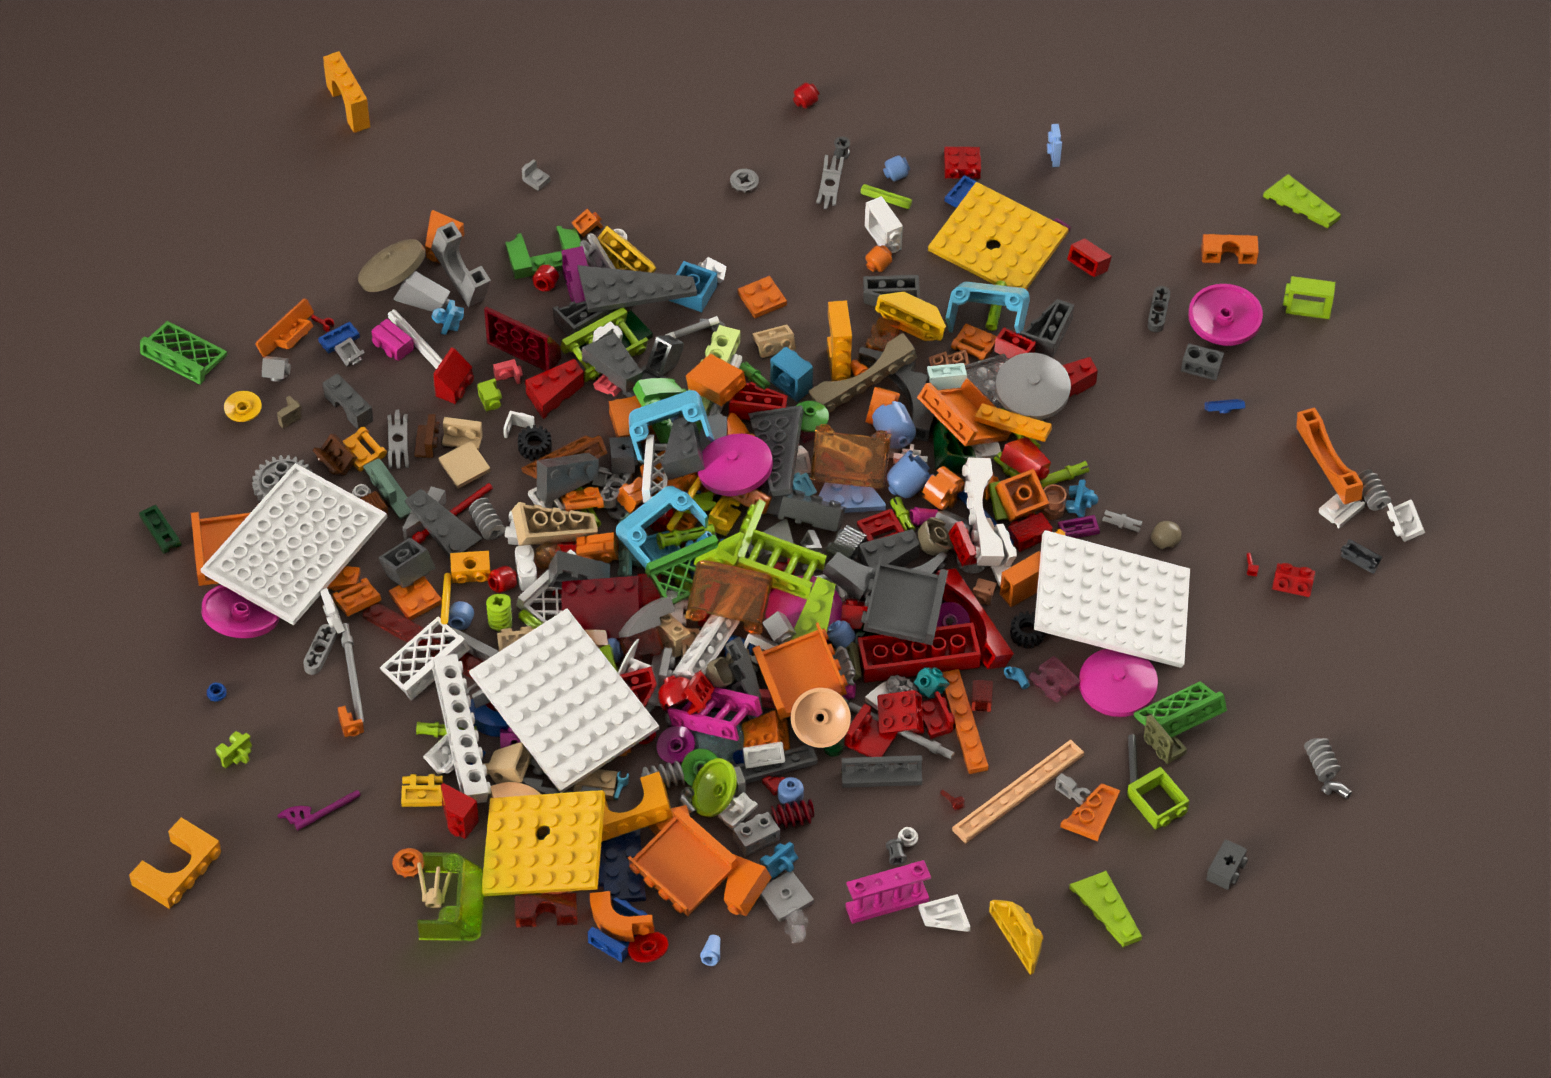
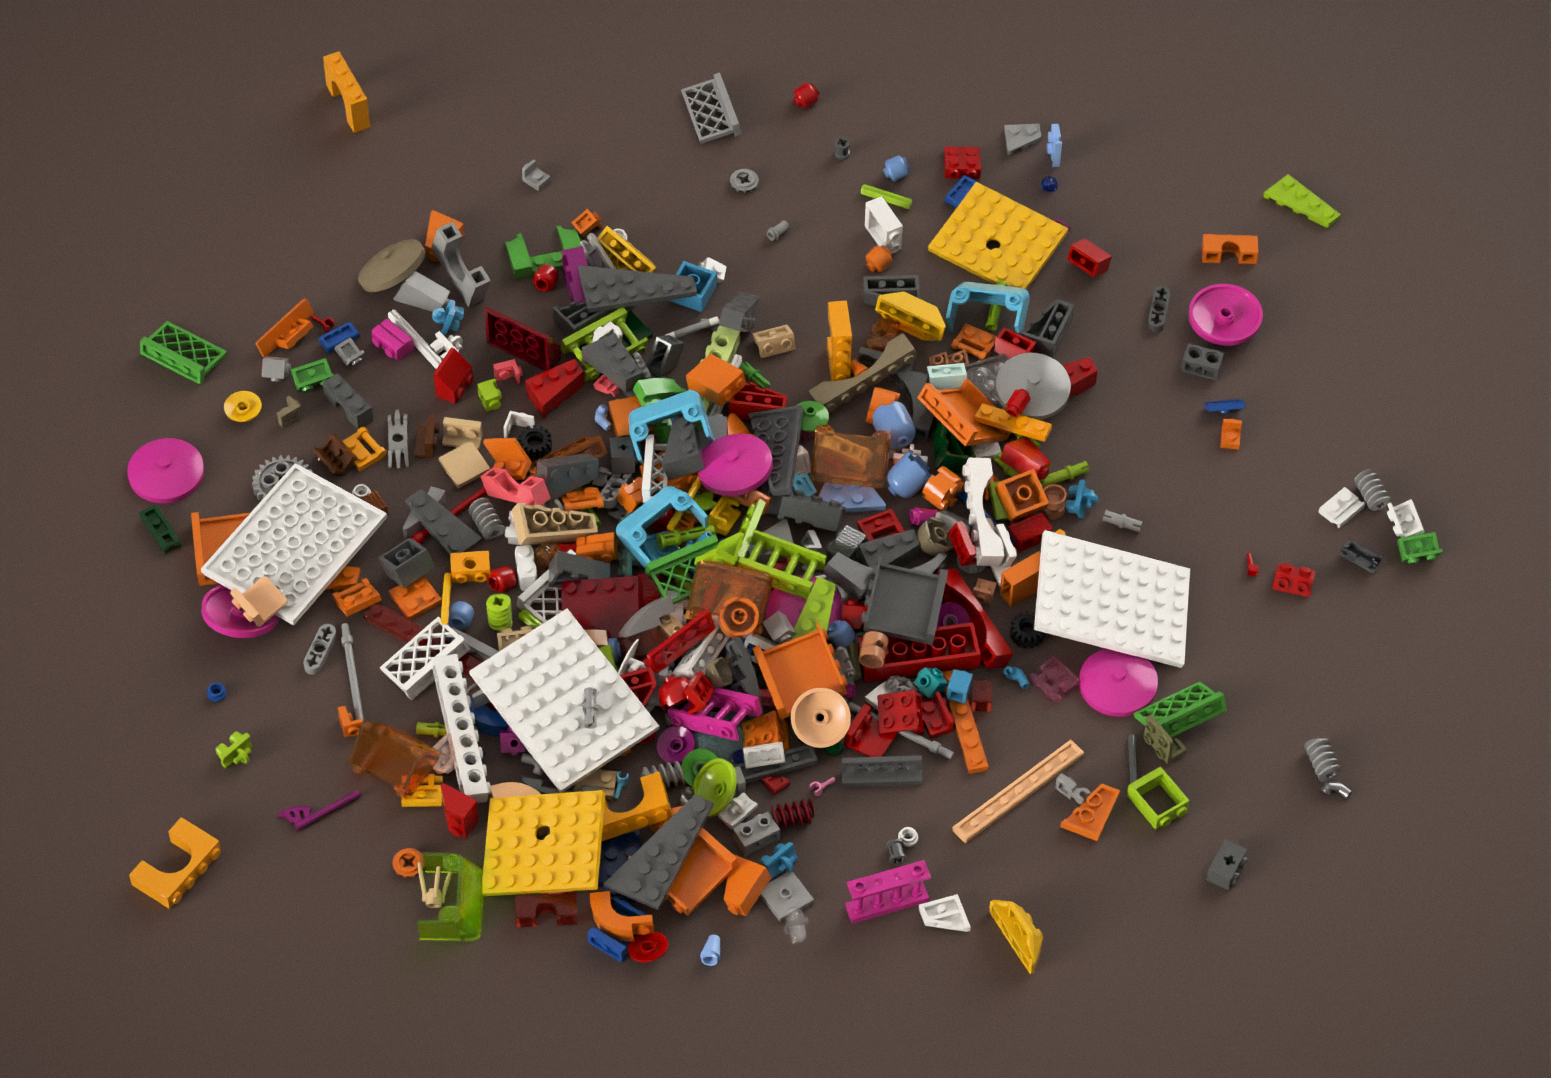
(165, 470): none -> dark pink dish
(259, 601): none -> light nougat bracket
(311, 375): none -> bright green bracket
(331, 610): white plate -> none
(388, 487): sand green bracket -> none
(392, 756): none -> clear orange windscreen
(442, 343): none -> white hips
(502, 486): none -> coral arch
(509, 456): none -> orange bracket
(509, 764): tan torso -> none
(590, 708): none -> light grey pin
(601, 417): none -> light blue arm
(641, 364): none -> light grey gear
(654, 867): none -> dark grey wing
(680, 642): none -> red fence
(723, 101): none -> light grey fence
(740, 313): none -> dark grey wedge
(741, 607): none -> orange brick
(762, 297): orange plate -> none
(774, 232): none -> light grey pin
(790, 790): medium blue head -> none
(791, 374): dark azure brick -> none
(815, 784): none -> bright pink hand
(830, 174): light grey piece -> none
(873, 649): none -> nougat wheel
(902, 514): lime pin -> none
(957, 803): clear red hand -> none
(959, 686): none -> dark azure brick
(1017, 403): none -> red brick
(1021, 136): none -> light grey wing
(1049, 183): none -> clear blue piece
(1080, 530): magenta tile -> none
(1107, 905): lime wing -> none
(1166, 534): dark tan hair -> none
(1231, 434): none -> orange bracket
(1309, 287): lime window -> none
(1343, 479): orange arch -> none
(1419, 547): none -> bright green bracket

